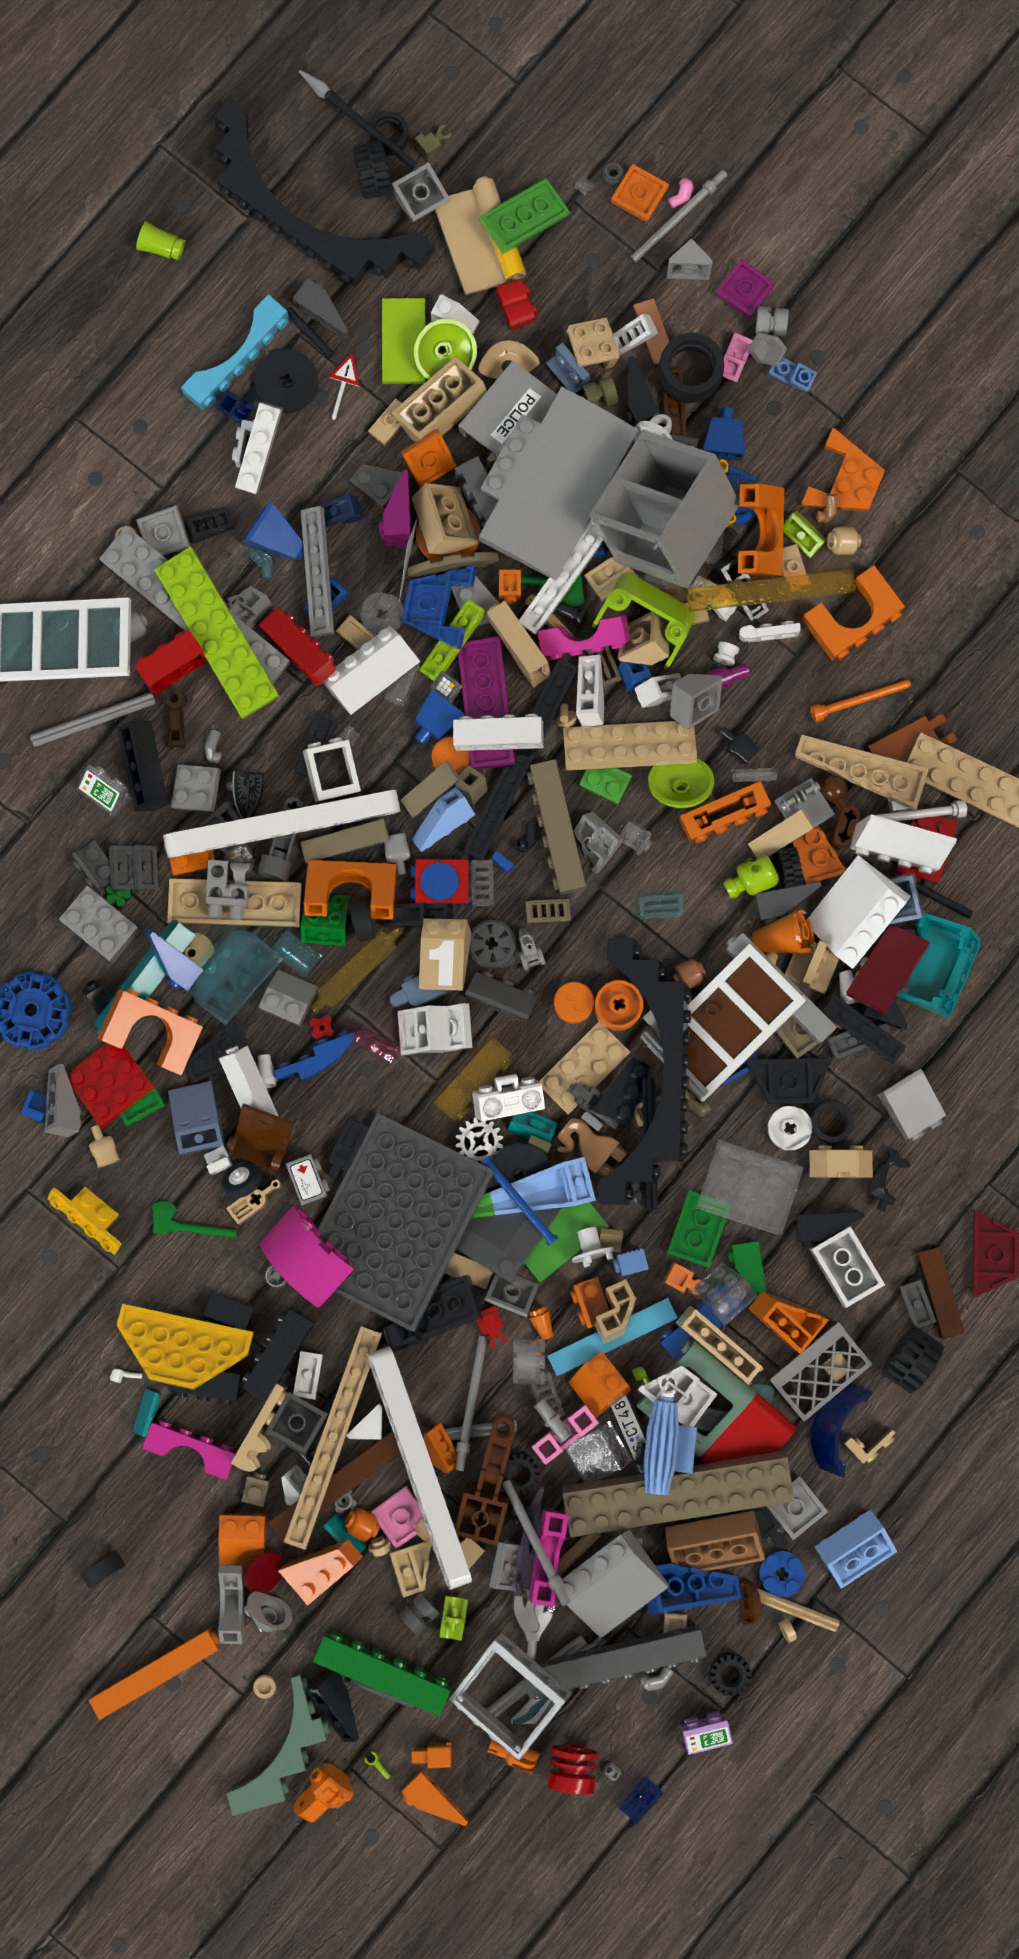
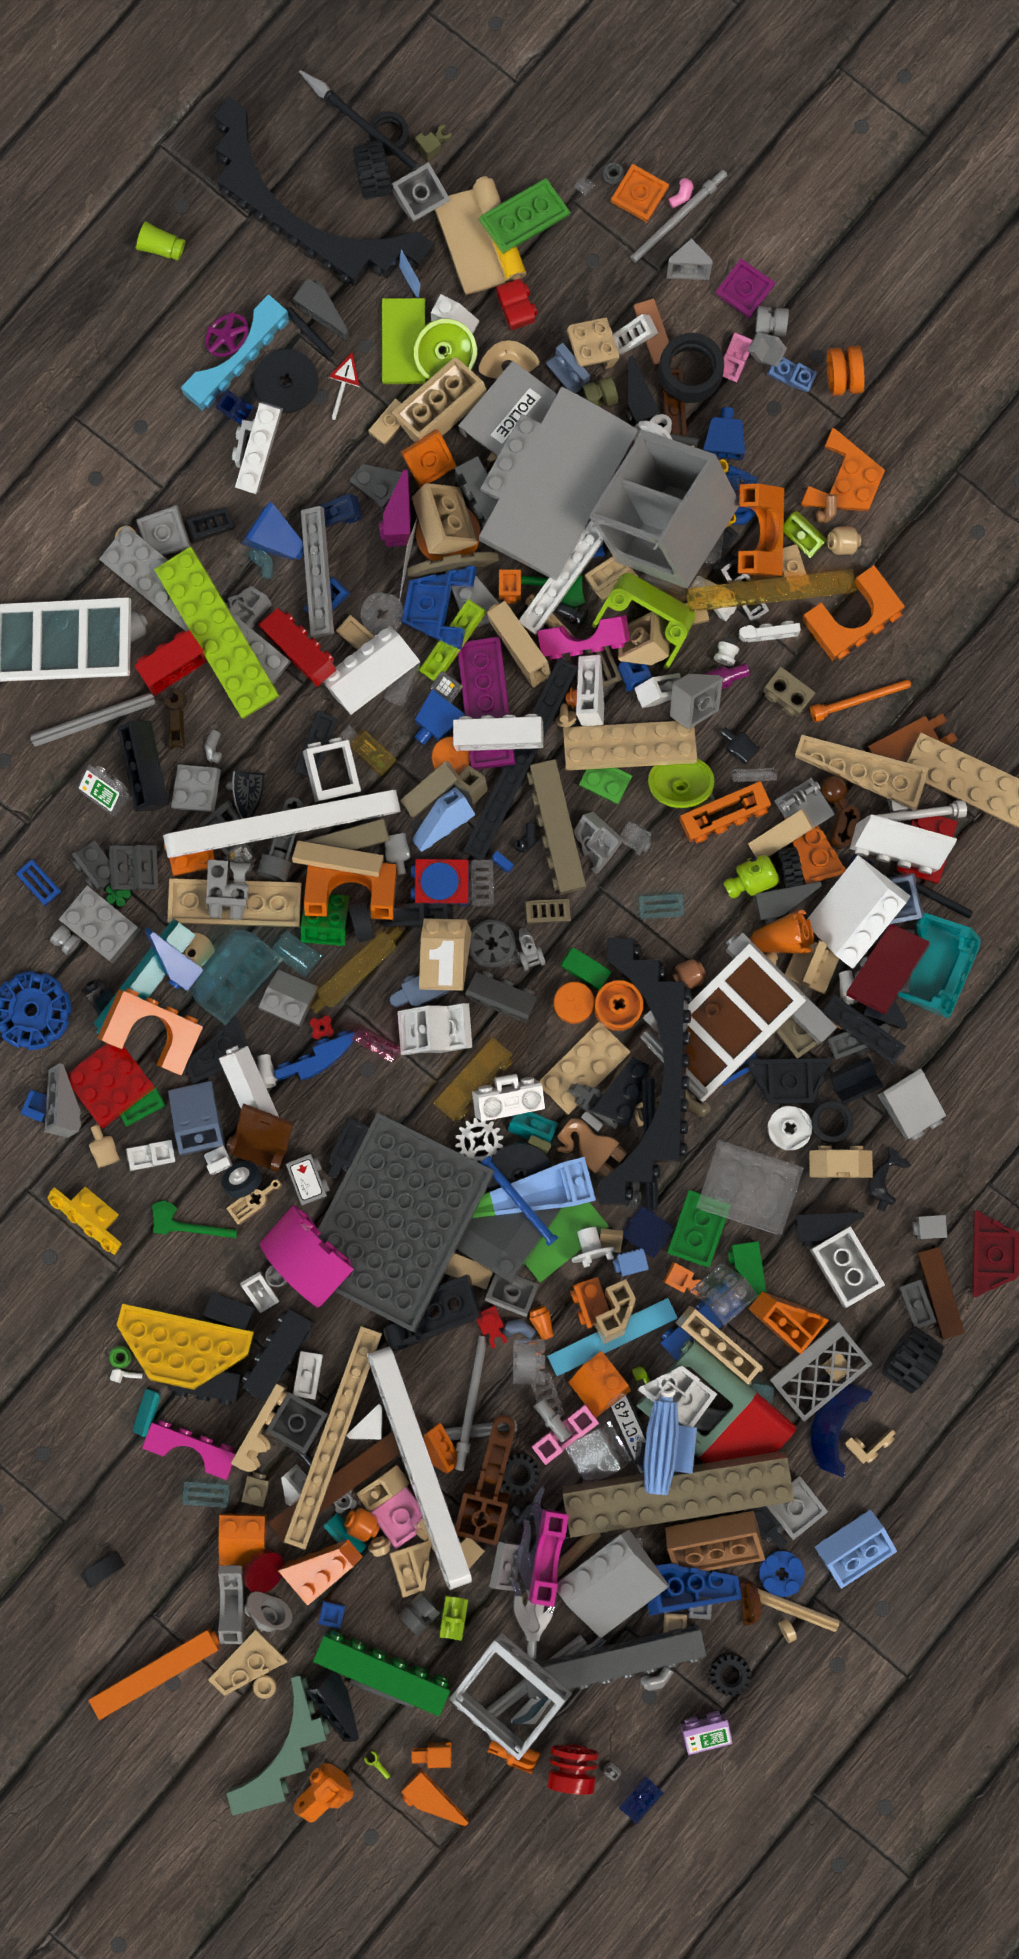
(51, 896): none -> blue tile
(65, 940): none -> light grey wheel
(113, 1357): none -> bright green plate
(150, 1155): none -> white slope
(186, 1493): none -> clear light blue tile
(226, 335): none -> magenta wheel
(251, 1660): none -> tan wing
(259, 1292): none -> white slope
(331, 1614): none -> blue tile
(338, 858): none -> tan tile
(373, 753): none -> clear yellow tile
(383, 1488): none -> tan slope
(409, 275): none -> light blue sticker
(516, 1326): none -> sand blue arm
(555, 1582): light grey bar -> none
(571, 698): none -> orange plate
(585, 968): none -> green slope
(648, 1232): none -> clear blue piece
(700, 1612): none -> light grey tile
(793, 687): none -> dark tan brick
(845, 370): none -> orange wheel
(855, 1080): none -> black panel
(930, 1227): none -> light grey brick

